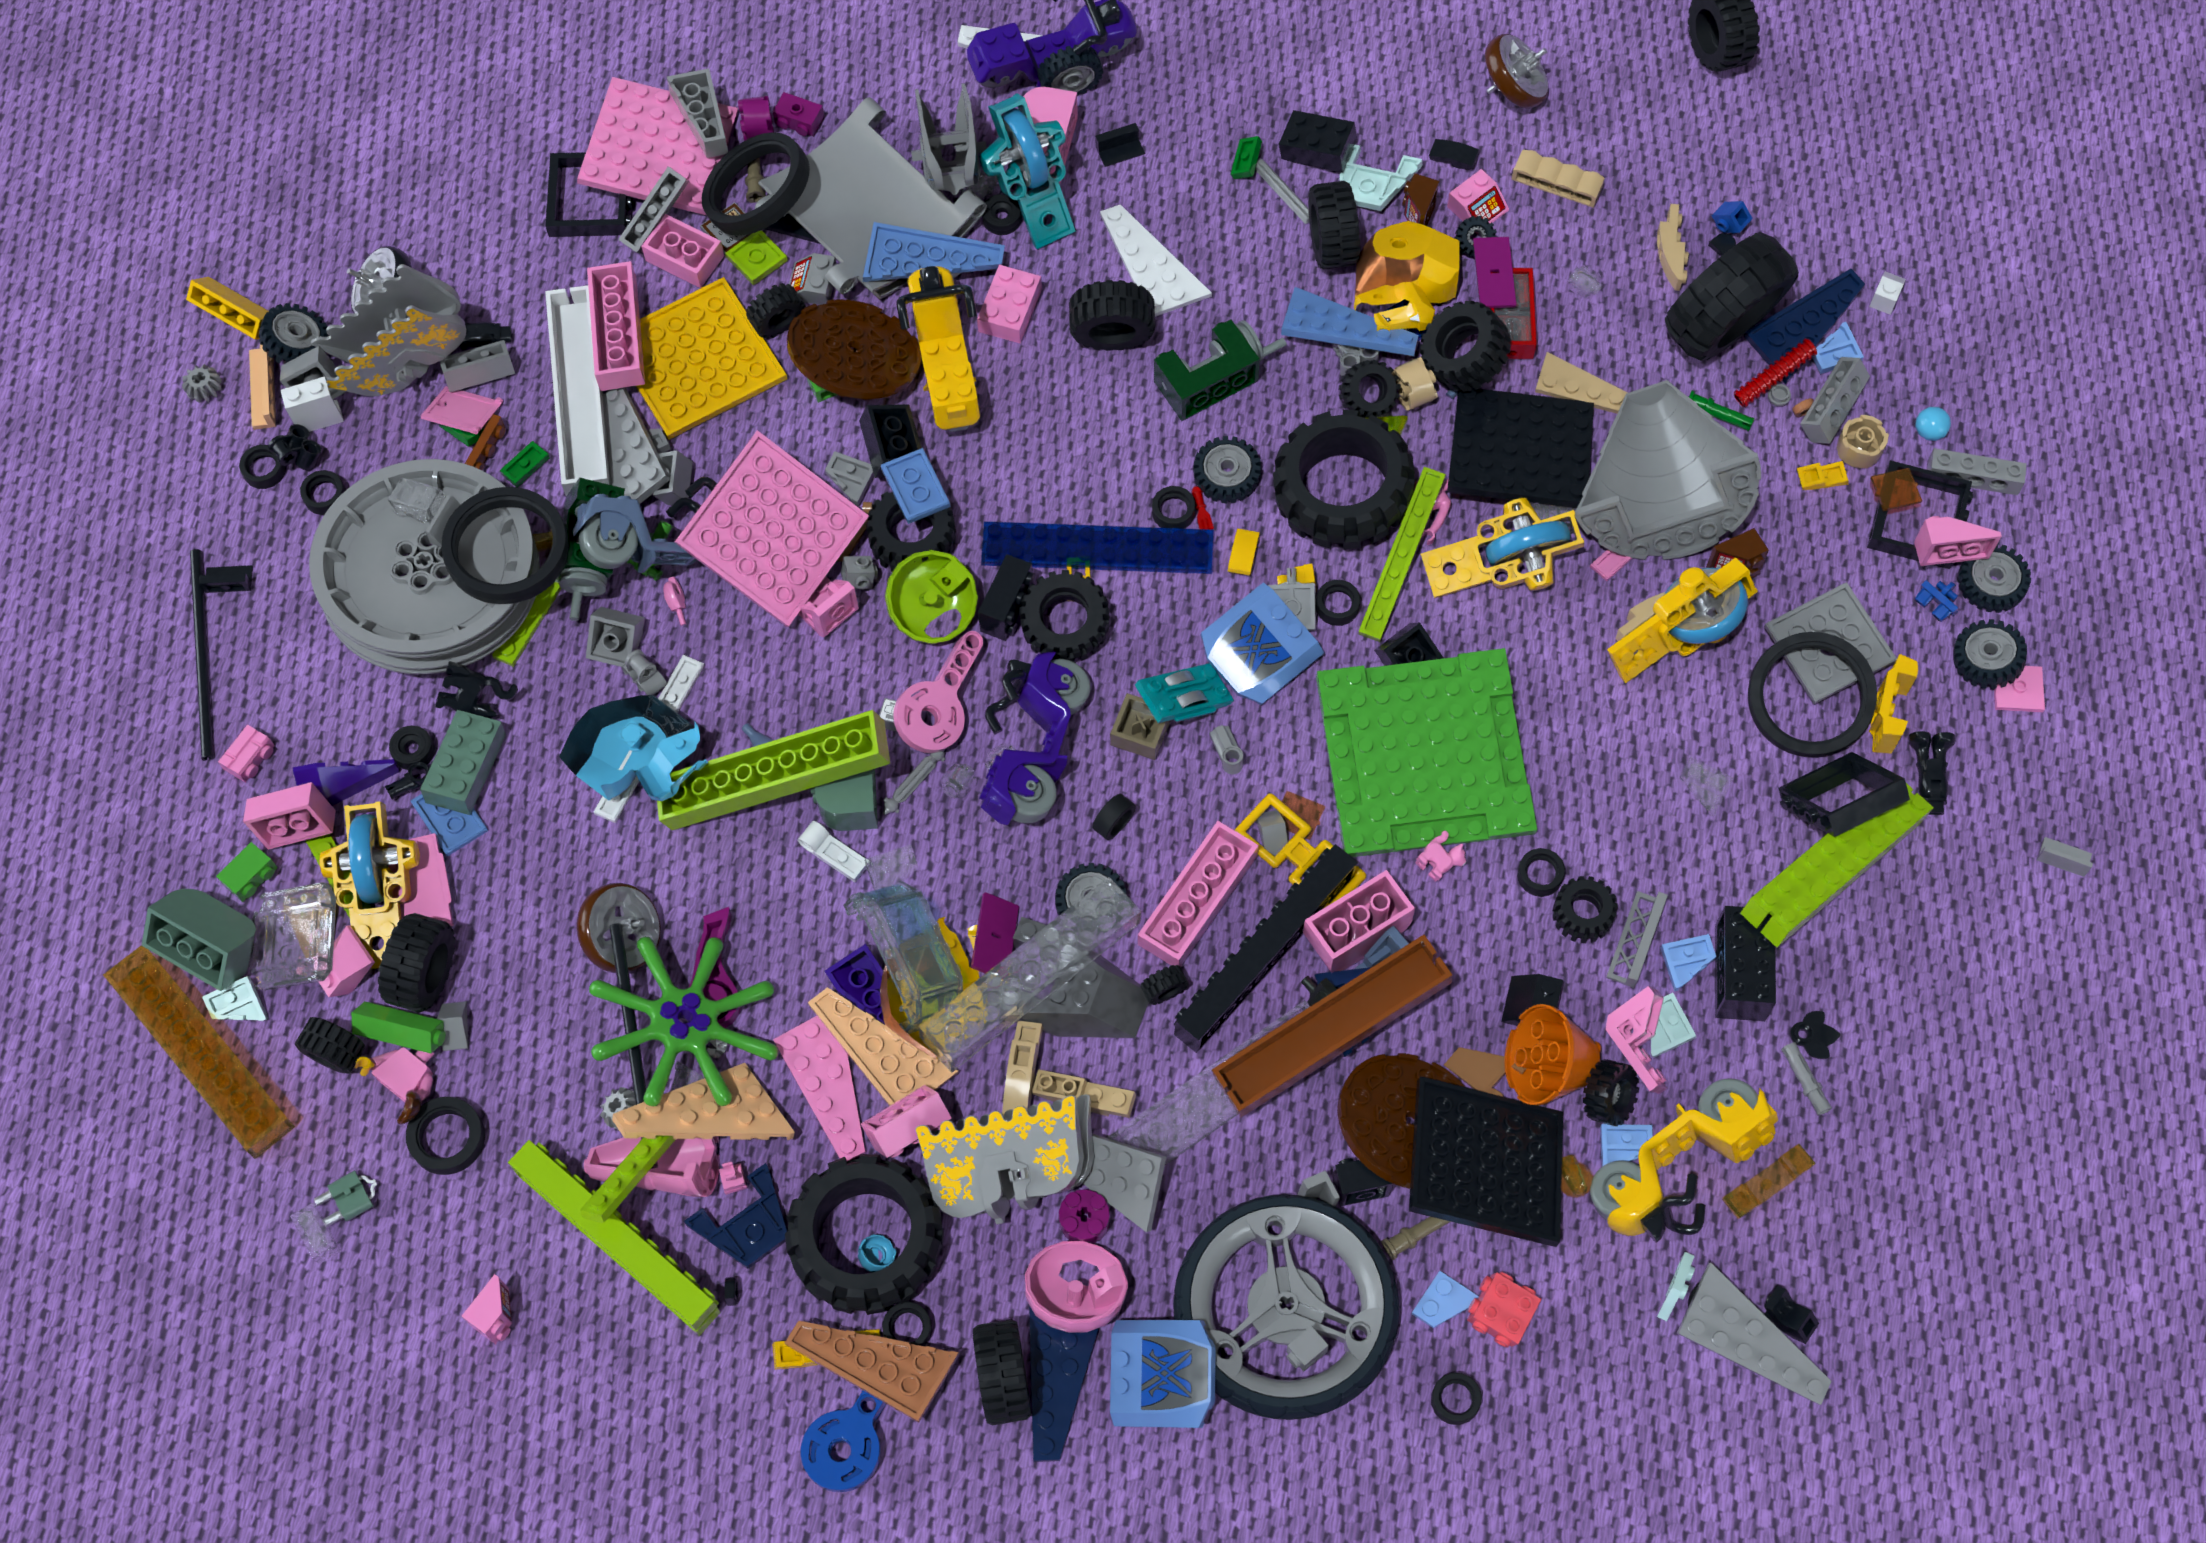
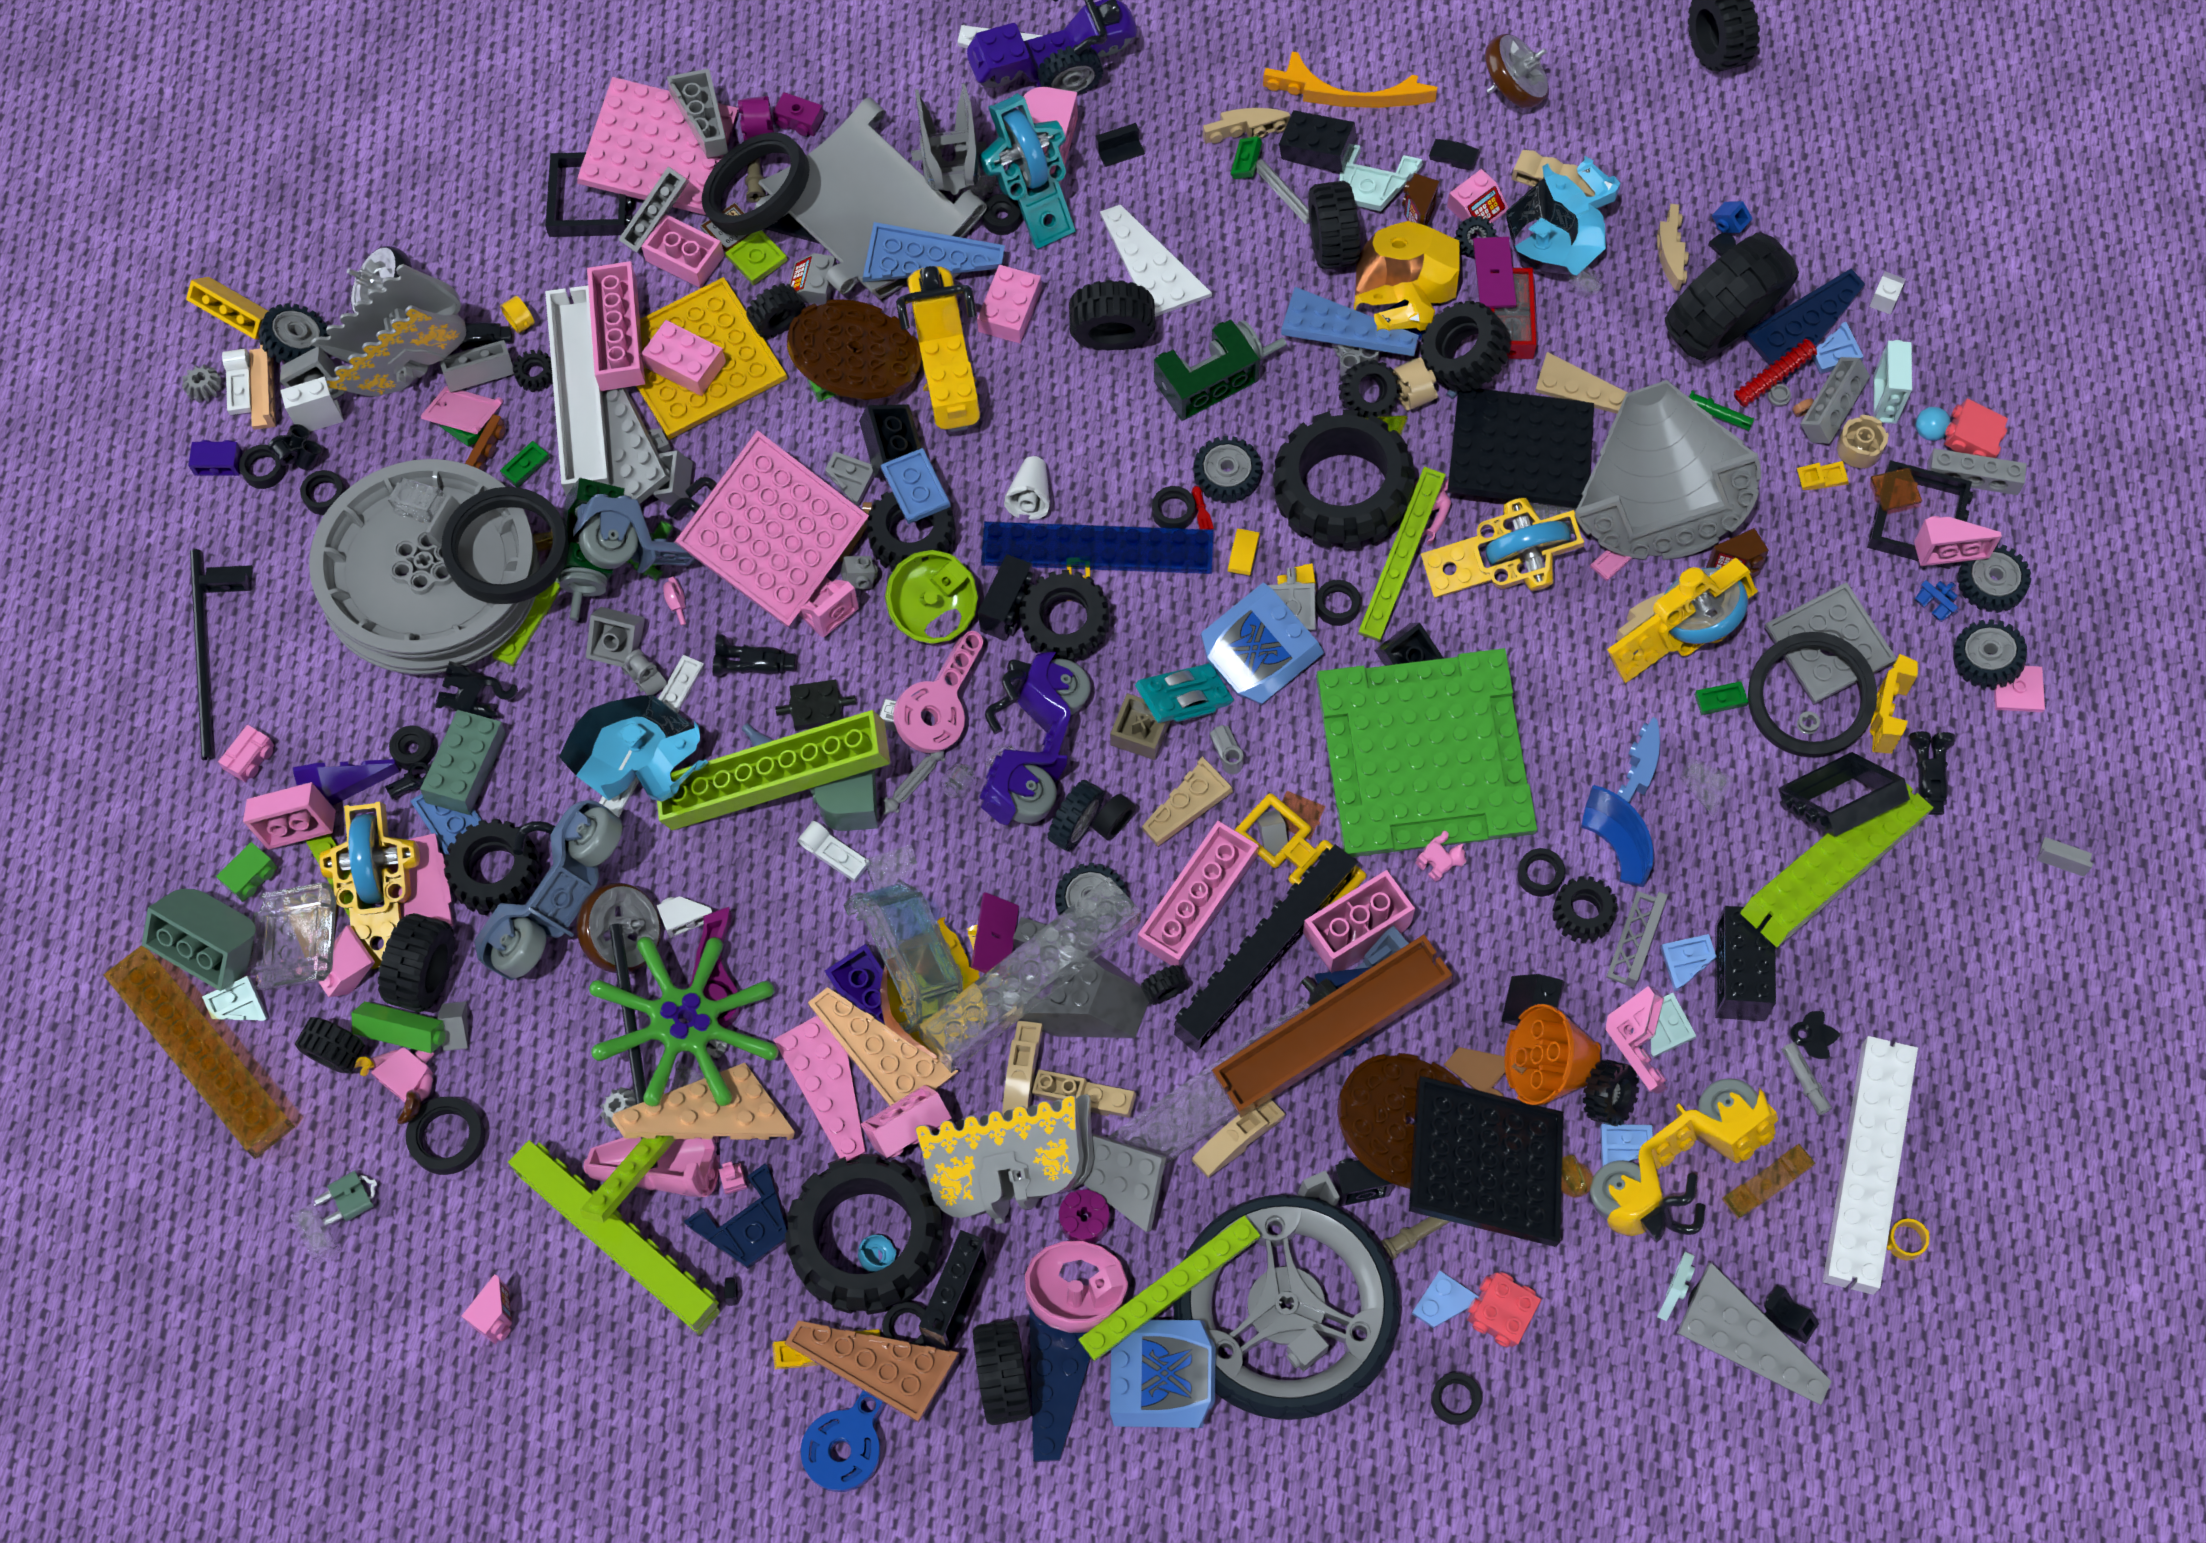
(215, 458): none -> dark purple brick
(237, 381): none -> white plate
(475, 844): none -> black tyre
(517, 314): none -> yellow piece
(517, 933): none -> piece
(534, 359): none -> black tyre
(681, 915): none -> white slope
(683, 357): none -> bright pink brick
(752, 659): none -> black piece
(815, 704): none -> pearl dark grey plate
(954, 1292): none -> black window
(1029, 490): none -> white cone
(1075, 815): none -> black wheel
(1169, 1288): none -> lime plate
(1194, 796): none -> tan wing
(1235, 1137): none -> tan slope
(1249, 120): none -> tan slope
(1301, 81): none -> light orange slope
(1568, 223): none -> medium azure piece
(1624, 830): none -> blue panel
(1643, 761): none -> medium blue slope
(1721, 698): none -> green plate
(1813, 728): none -> light grey bush
(1870, 1165): none -> white piece
(1892, 381): none -> light aqua window
(1919, 1228): none -> yellow piece
(1975, 430): none -> coral brick

